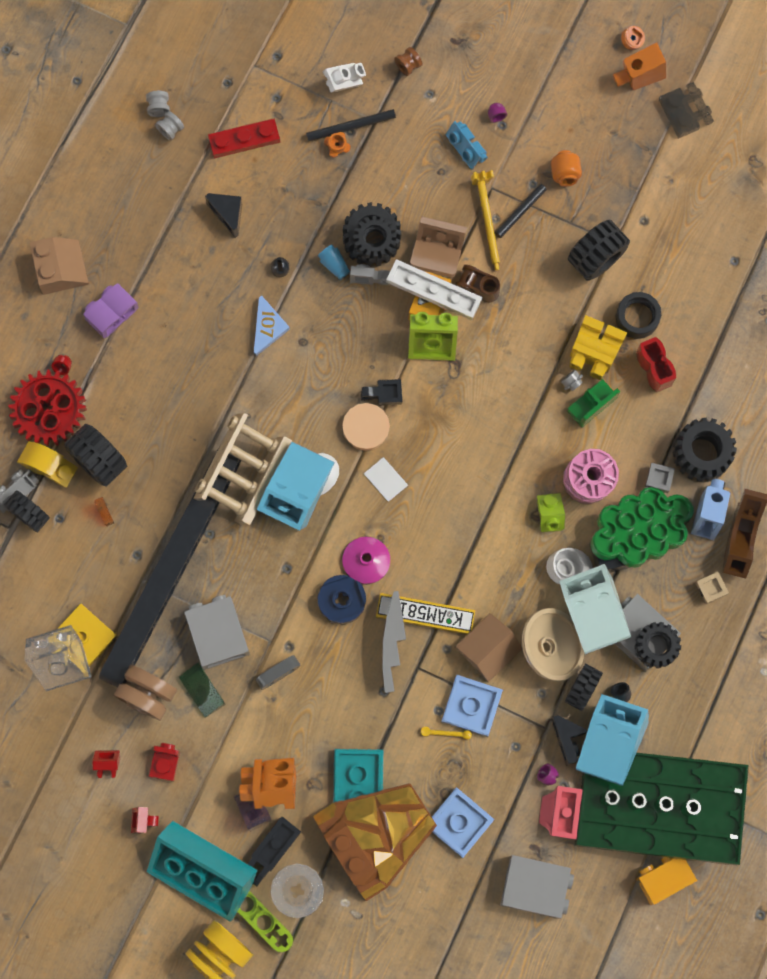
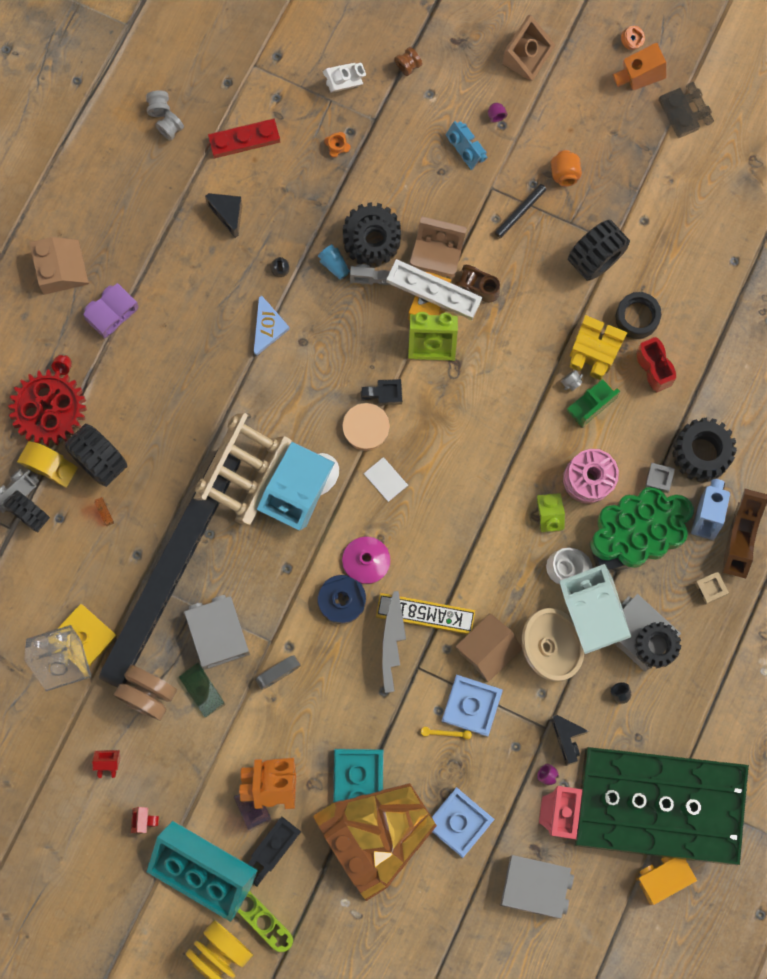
(164, 762): red bracket -> none
(302, 905): clear wheel -> none
(350, 125): black bar -> none
(480, 180): yellow piece -> none
(528, 49): none -> medium nougat slope
(583, 687): black tyre -> none
(612, 739): medium azure slope -> none

